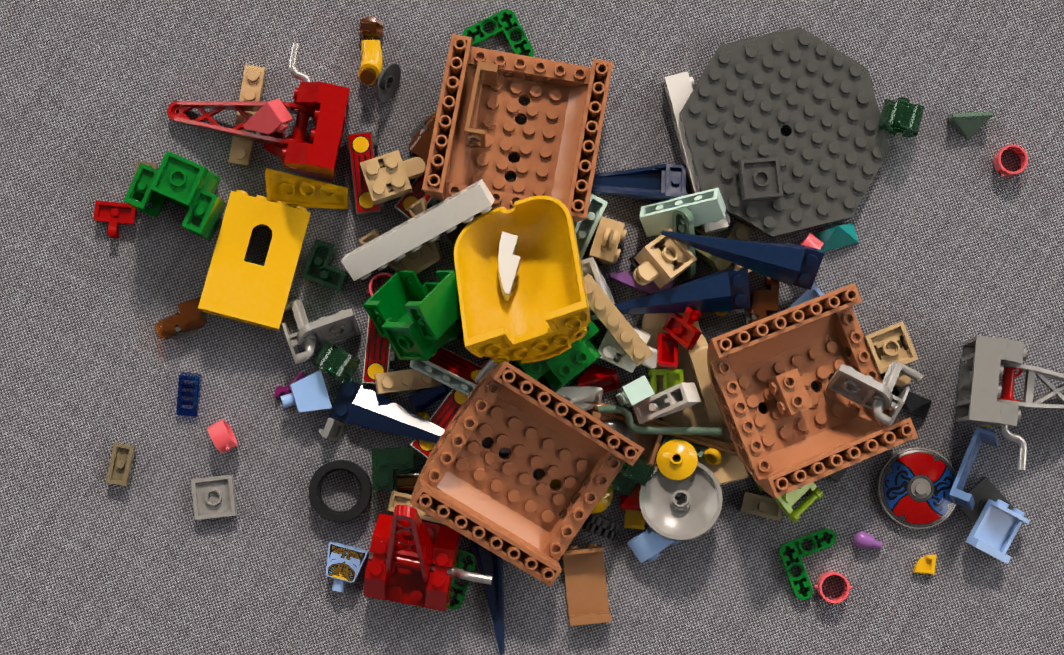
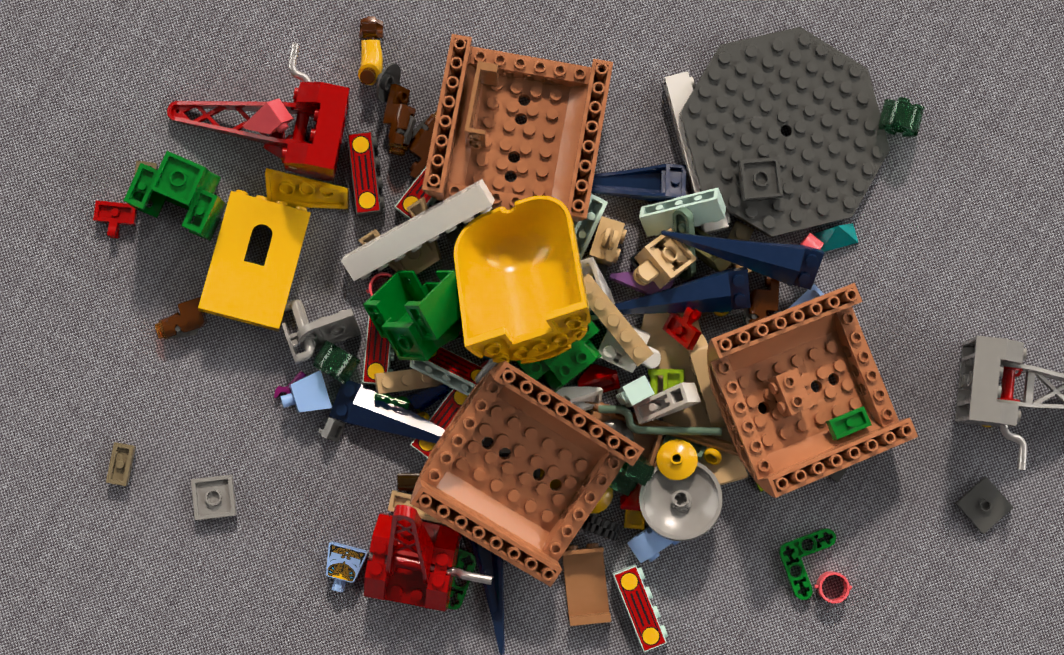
(181, 393): clear blue slope -> none
(222, 436): coral piece -> none
(250, 91): tan plate -> none
(315, 491): black tyre -> none
(319, 268): clear green brick -> none
(384, 465): clear green brick -> none
(387, 398): none -> green piece
(391, 174): tan brick -> none
(400, 118): none -> reddish brown plate
(501, 27): green beam -> none
(507, 263): white slope -> none
(639, 607): none -> brick
(667, 351): red slope -> none
(760, 506): dark tan plate -> none
(789, 499): lime plate -> none
(848, 423): none -> green plate
(866, 541): medium lavender cylinder -> none
(871, 393): light grey plate -> none
(892, 345): tan brick -> none
(914, 403): black slope -> none
(916, 488): dish -> none
(926, 565): yellow tile -> none
(956, 494): medium blue panel -> none
(970, 122): sand green slope -> none
(996, 529): light blue panel -> none
(1021, 154): coral piece -> none

